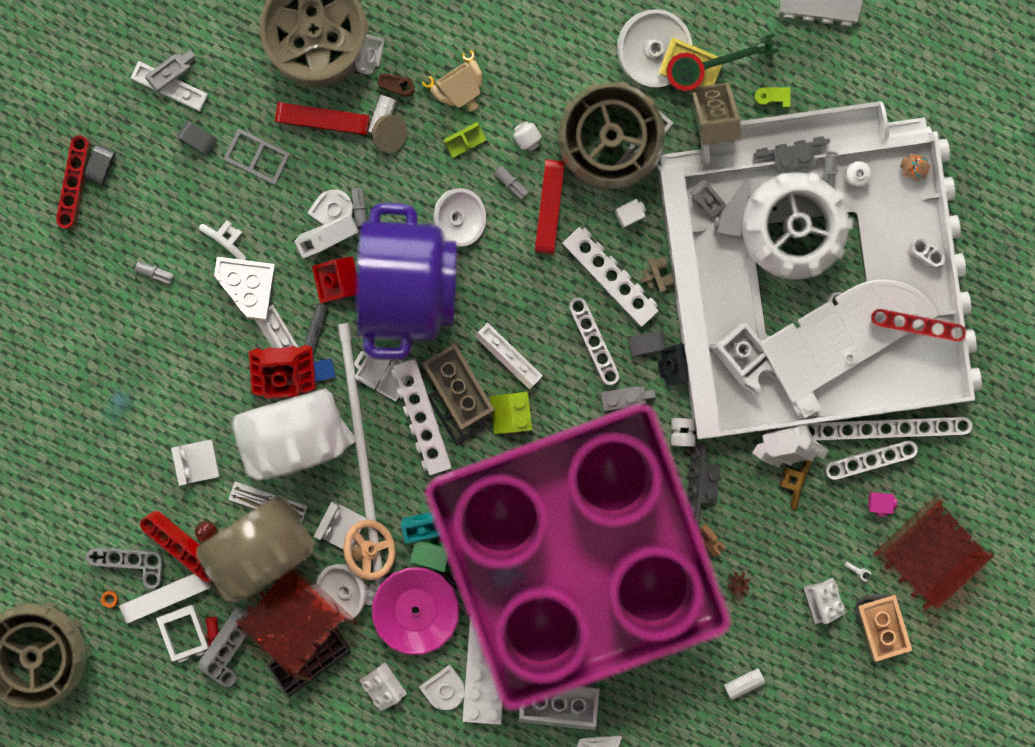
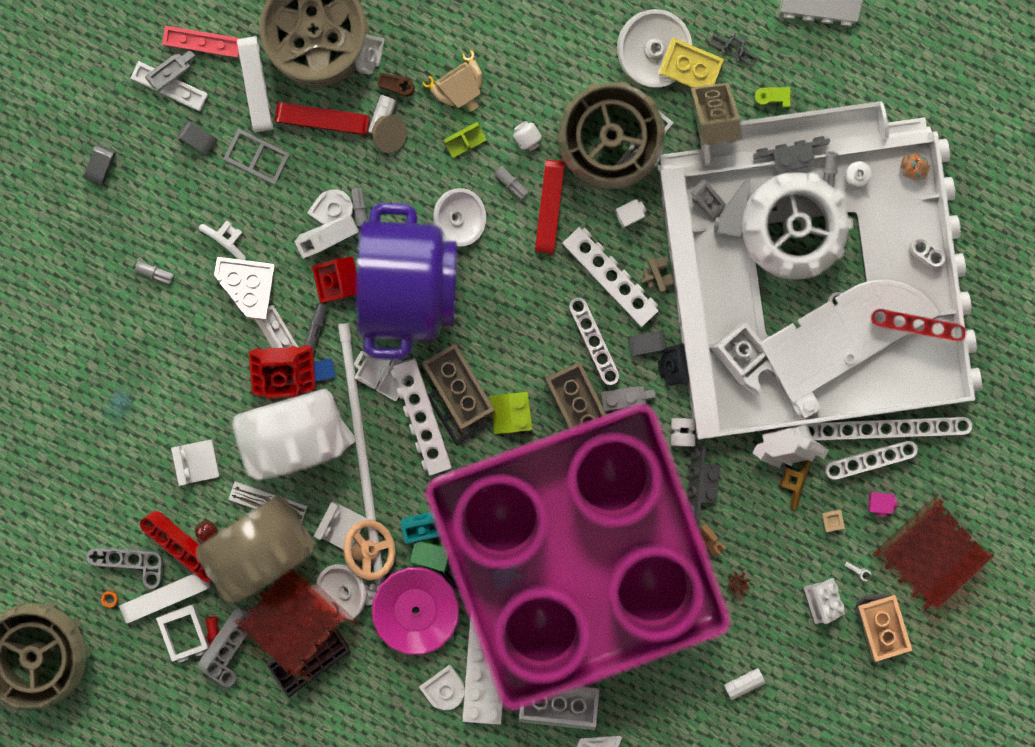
(71, 172): red beam -> none
(200, 41): none -> coral plate
(255, 84): none -> white beam
(383, 687): white bracket -> none
(508, 356): white plate -> none
(575, 395): none -> dark tan brick
(687, 70): dark green piece -> none
(739, 49): none -> dark grey piece
(833, 520): none -> tan plate

